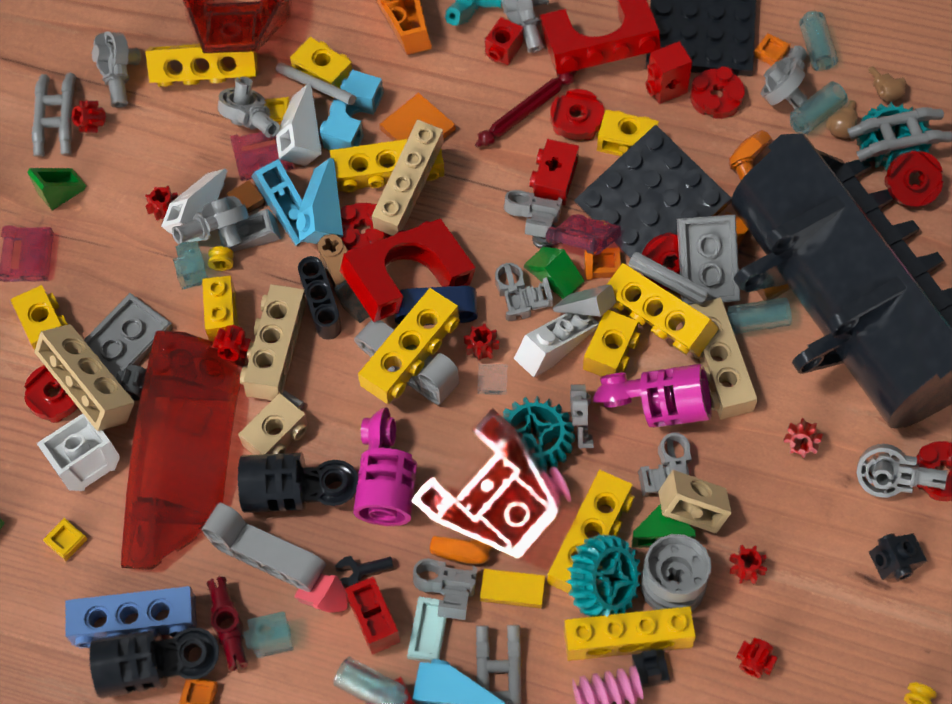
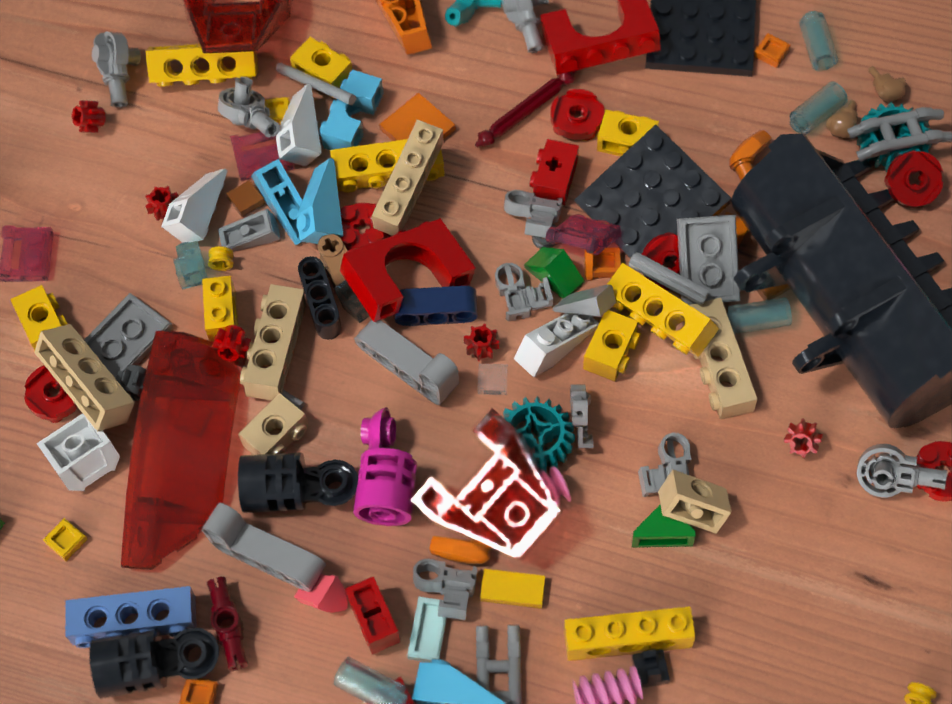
(56, 184): green slope -> none
(63, 122): light grey piece -> none
(214, 215): light grey pin -> none
(269, 635): clear light blue brick -> none
(360, 570): black bar -> none
(430, 309): yellow brick -> none
(504, 41): red brick -> none
(604, 491): yellow brick -> none
(604, 576): teal gear -> none
(667, 394): dark pink cylinder -> none
(668, 73): red brick -> none
(680, 560): light grey wheel -> none
(724, 81): red plate -> none
(749, 555): red gear -> none
(756, 657): red gear -> none
(784, 78): light grey pin -> none
(897, 556): black brick -> none

